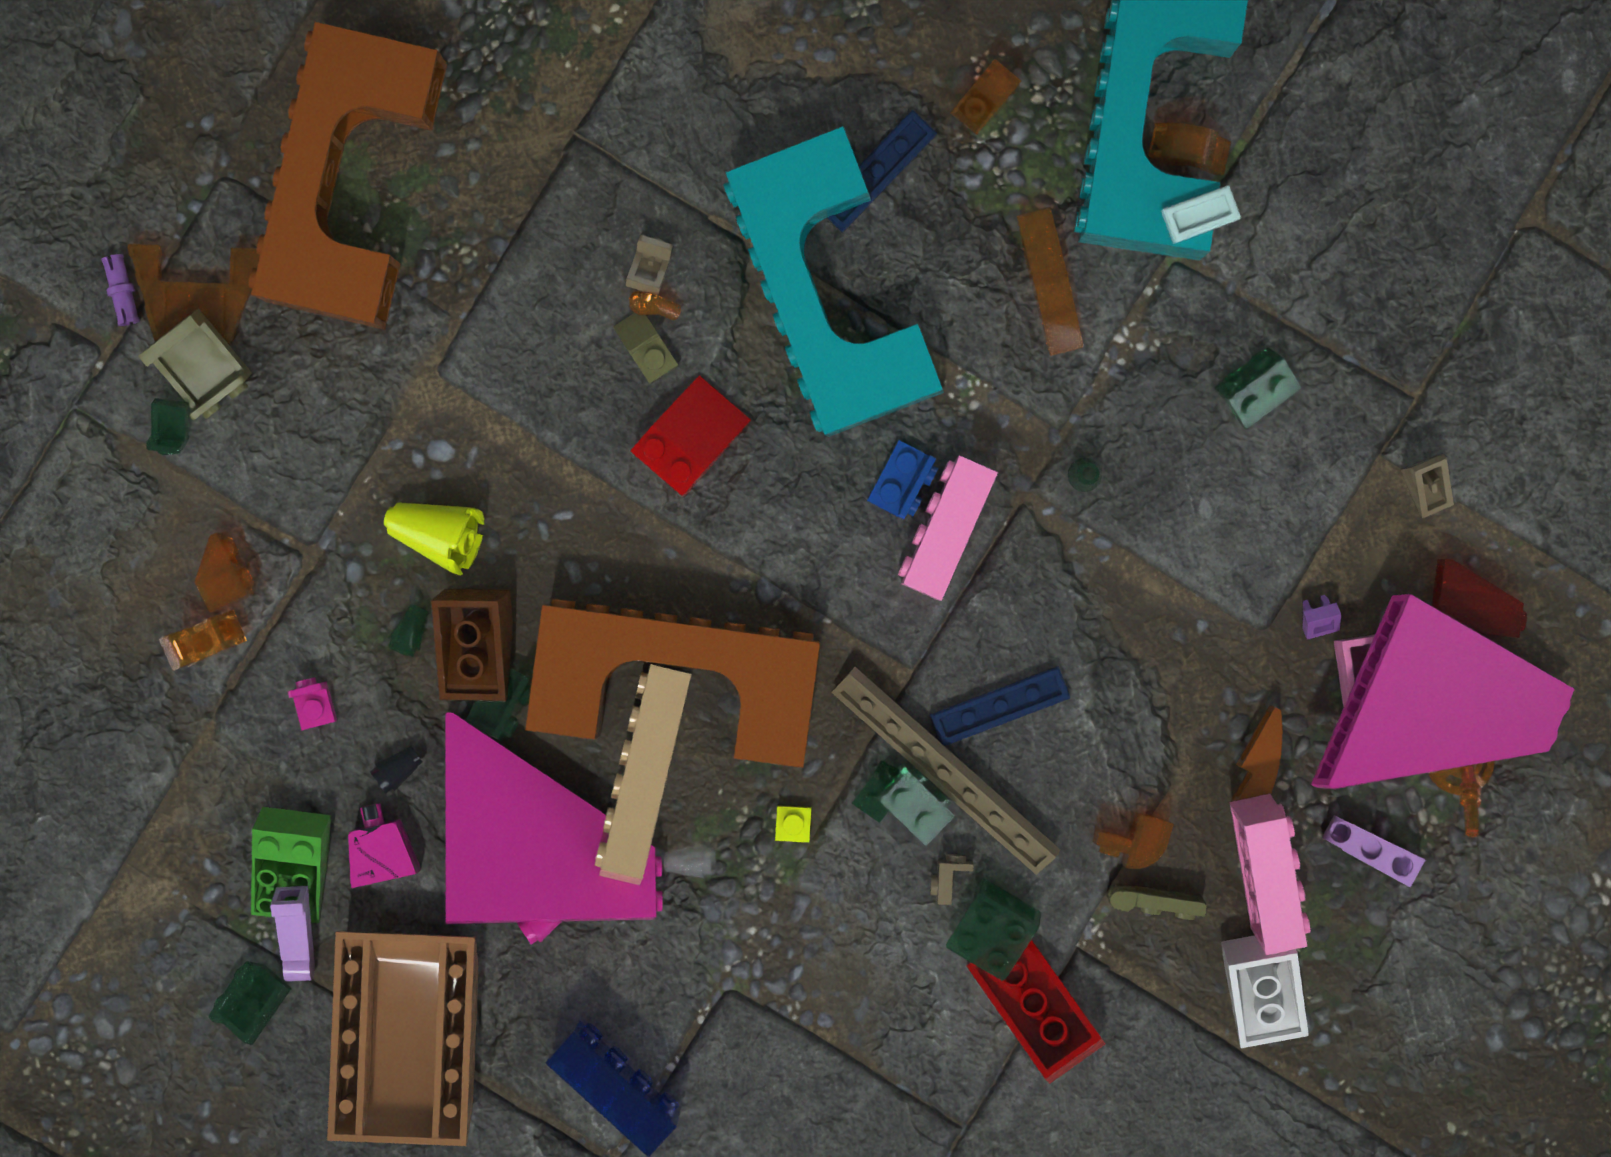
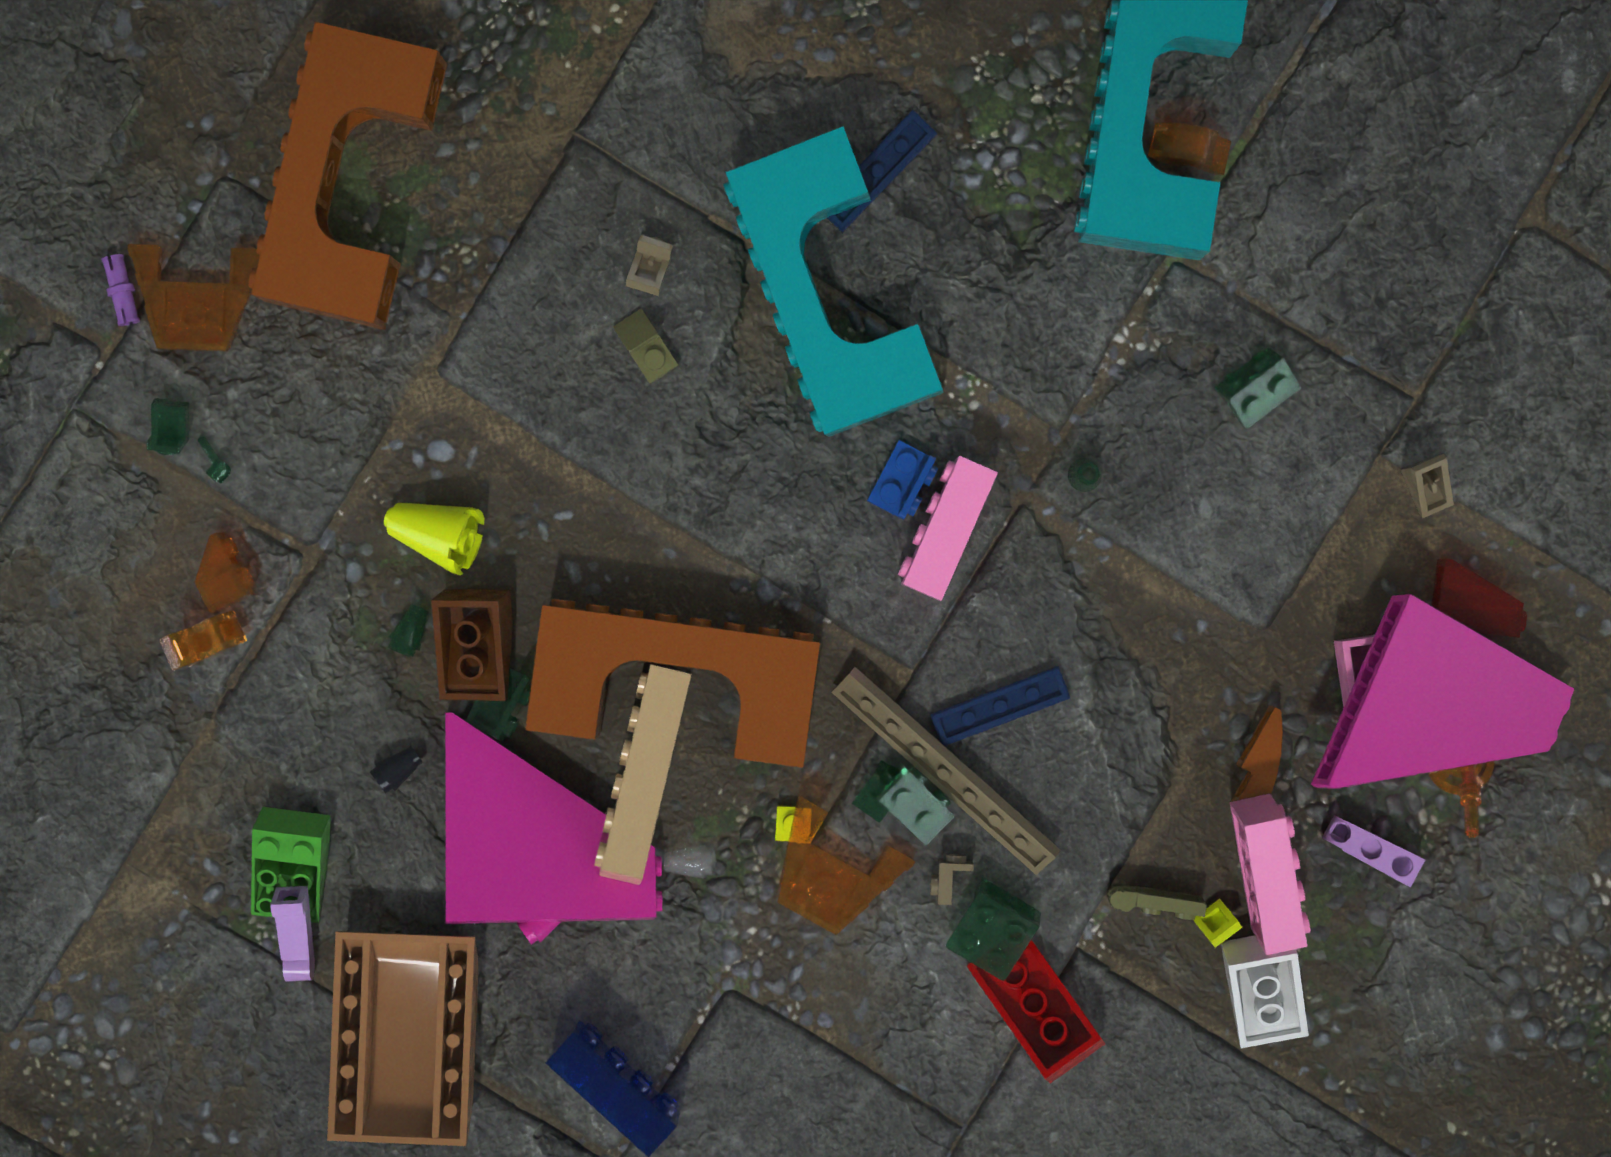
(198, 364): olive panel -> none
(219, 469): none -> clear green hand
(249, 1001): clear green bracket -> none
(313, 703): dark pink bracket -> none
(379, 849): dark pink torso -> none
(653, 304): clear orange arm -> none
(690, 436): red slope -> none
(824, 885): none -> clear orange wing
(986, 97): clear orange slope -> none
(1050, 281): clear orange slope -> none
(1143, 846): clear orange brick -> none
(1201, 214): light aqua tile -> none
(1218, 923): none -> neon yellow plate
(1322, 619): medium lavender tile -> none

